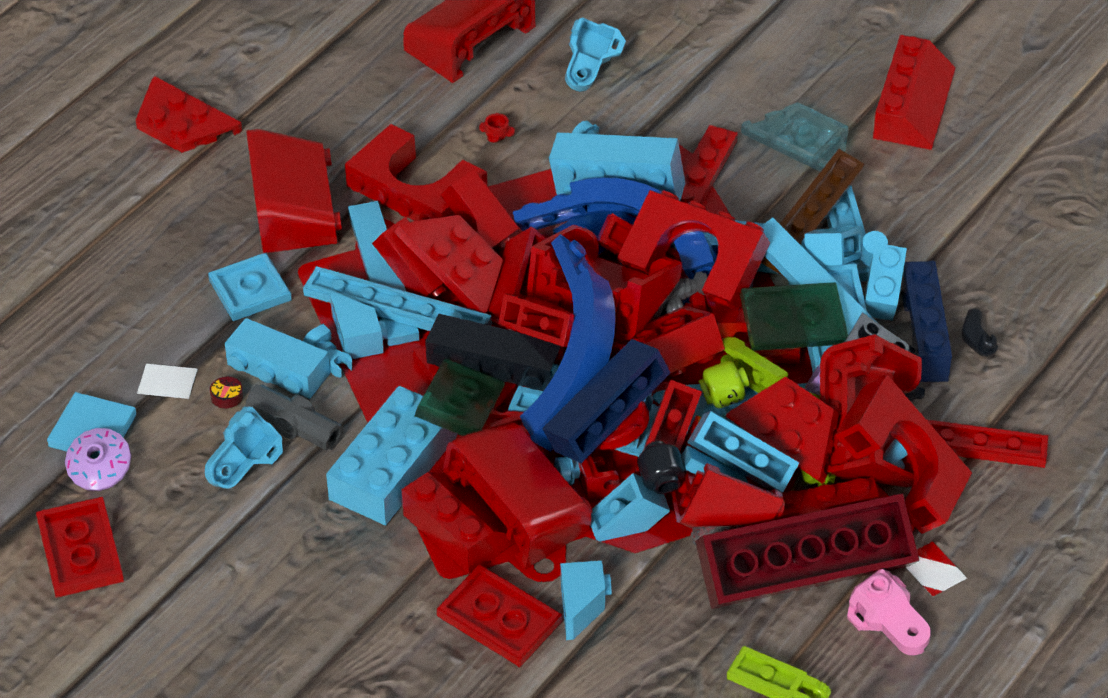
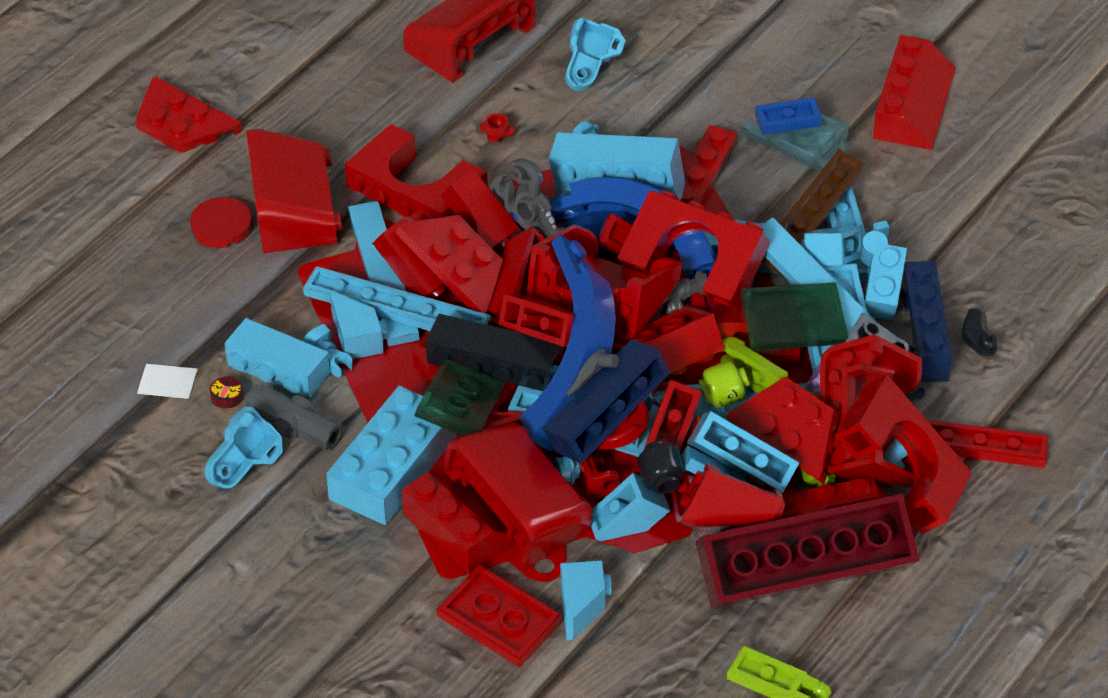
(79, 547): red plate -> none
(88, 413): medium azure tile -> none
(105, 469): lavender dish -> none
(221, 222): none -> red tile
(249, 286): medium azure tile -> none
(528, 201): none -> dark grey animal
(591, 367): none -> dark grey bar
(788, 116): none -> blue plate
(882, 227): none -> medium azure piece
(887, 608): bright pink piece -> none
(935, 570): white sticker -> none

